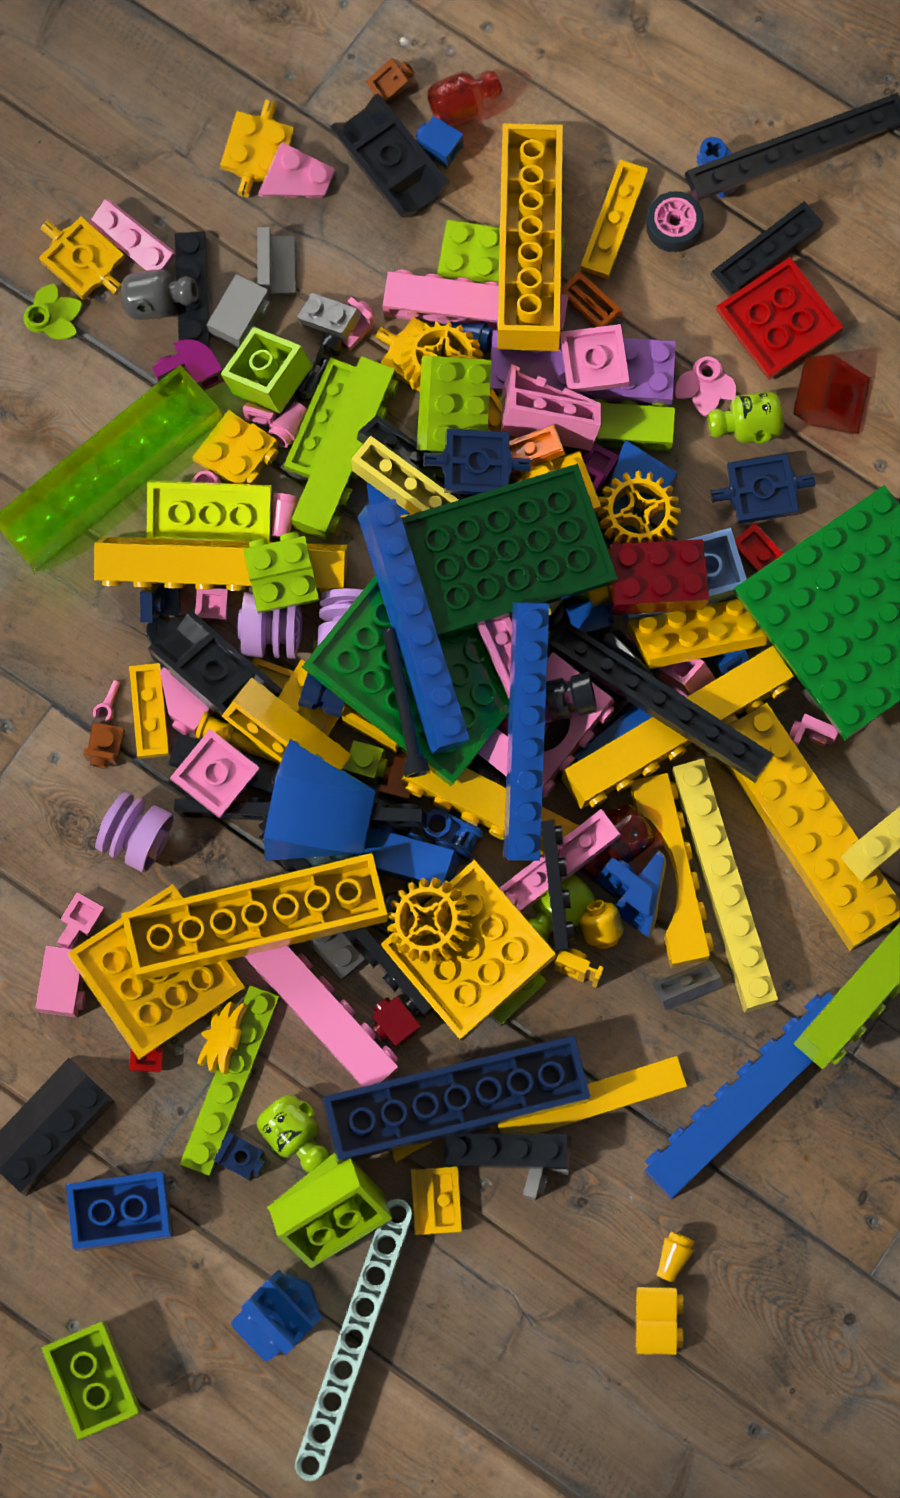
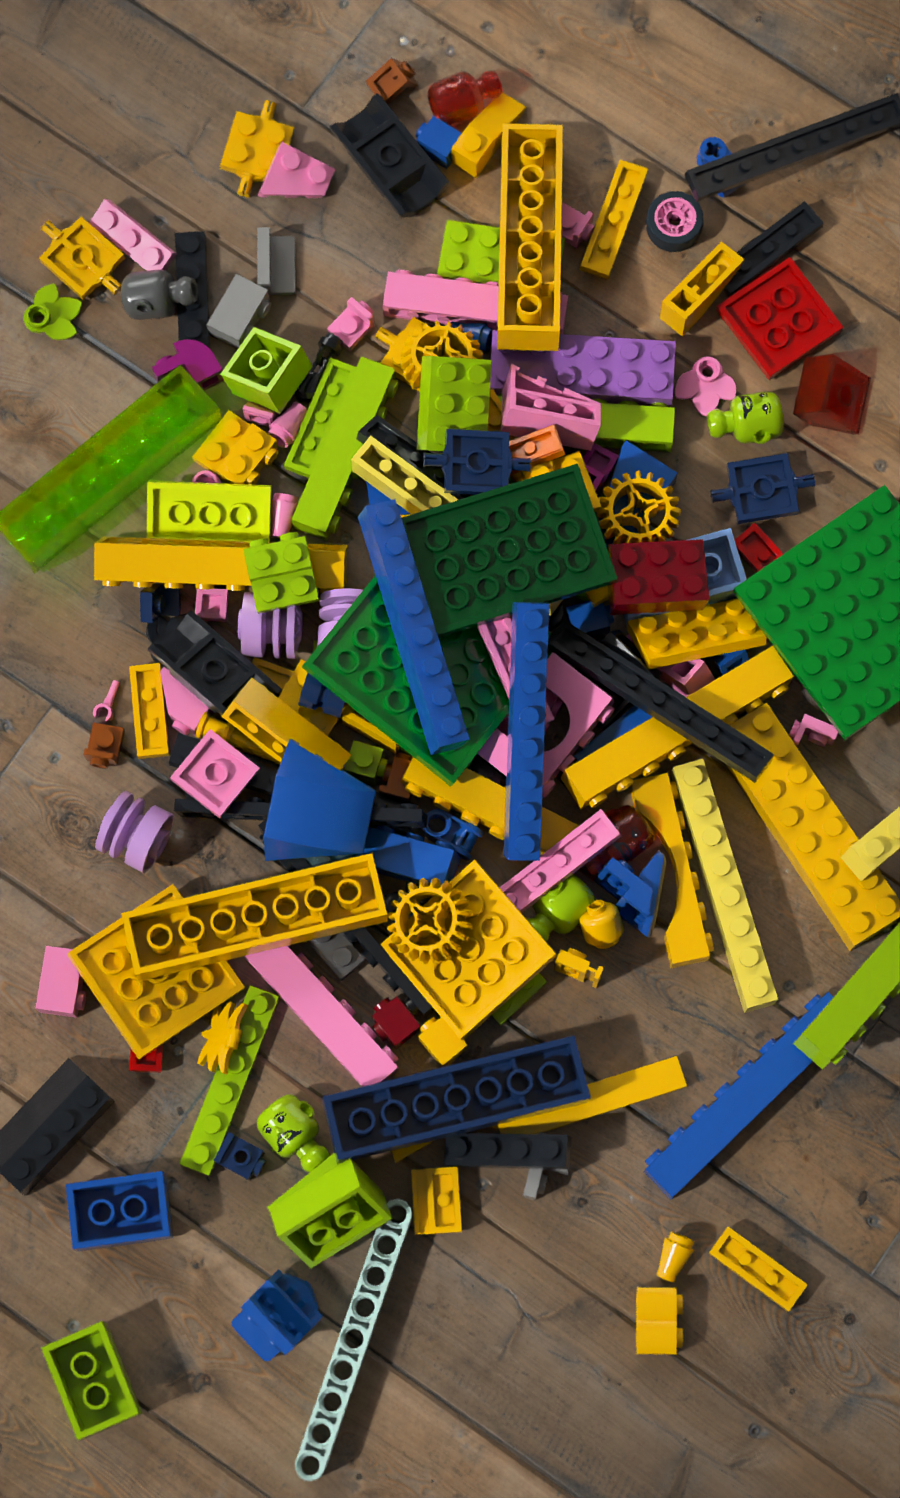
(80, 918): bright pink plate -> none
(329, 316): flat silver plate -> none
(414, 764): black piece -> none
(441, 1041): none -> yellow brick
(484, 134): none -> yellow slope
(559, 898): black plate -> none
(576, 225): none -> bright pink bracket
(582, 696): black wheel -> none
(594, 358): bright pink plate -> none
(607, 319): orange tile -> none
(688, 985): flat silver plate -> none
(700, 288): none -> yellow slope
(758, 1269): none -> yellow plate

